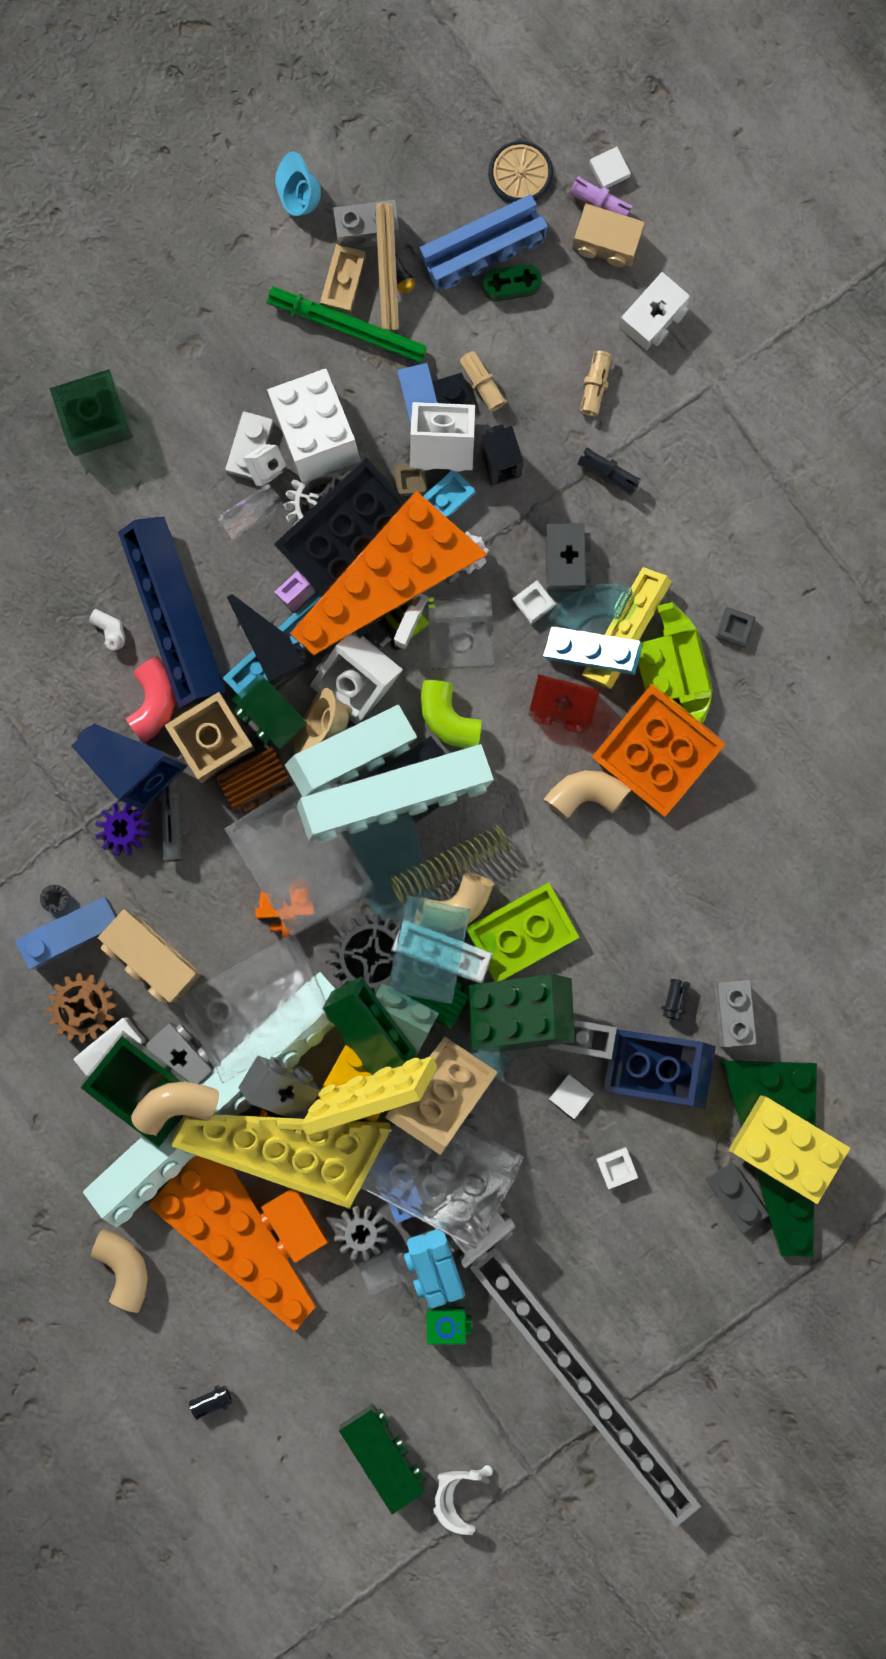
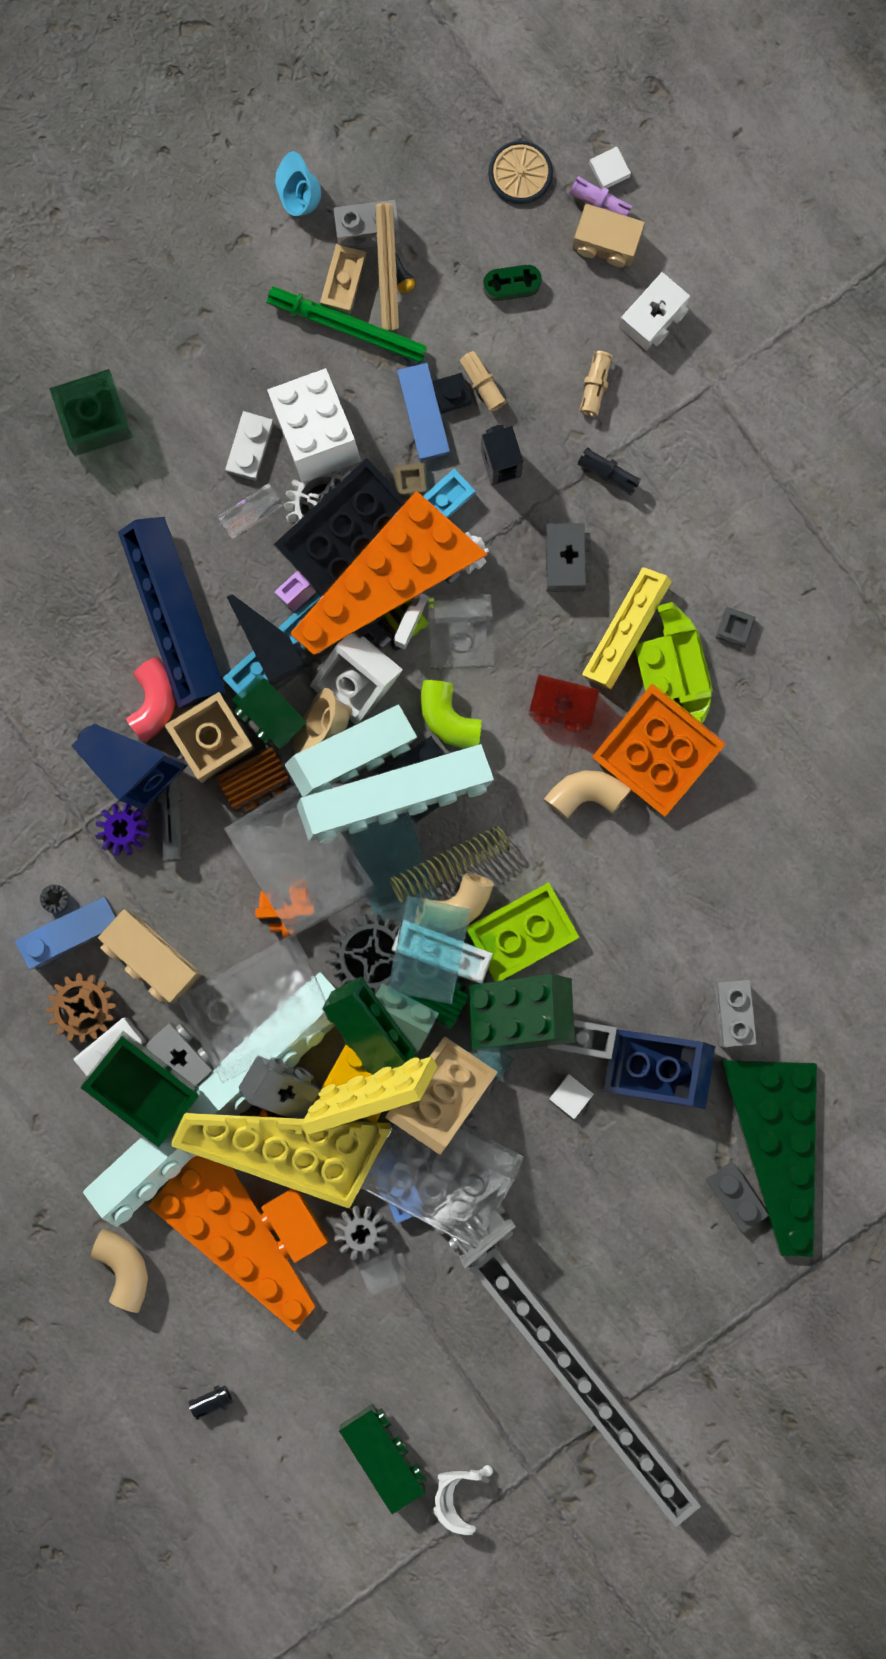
(112, 629): white arm -> none
(174, 1100): tan cylinder -> none
(258, 462): white piece -> none
(435, 1269): medium azure brick -> none
(442, 436): white slope -> none
(447, 1325): green brick -> none
(483, 243): medium blue brick -> none
(534, 602): white tile -> none
(590, 604): clear light blue tile -> none
(593, 650): plate -> none
(617, 1168): white plate -> none
(676, 1000): black pin -> none
(789, 1149): light yellow brick -> none

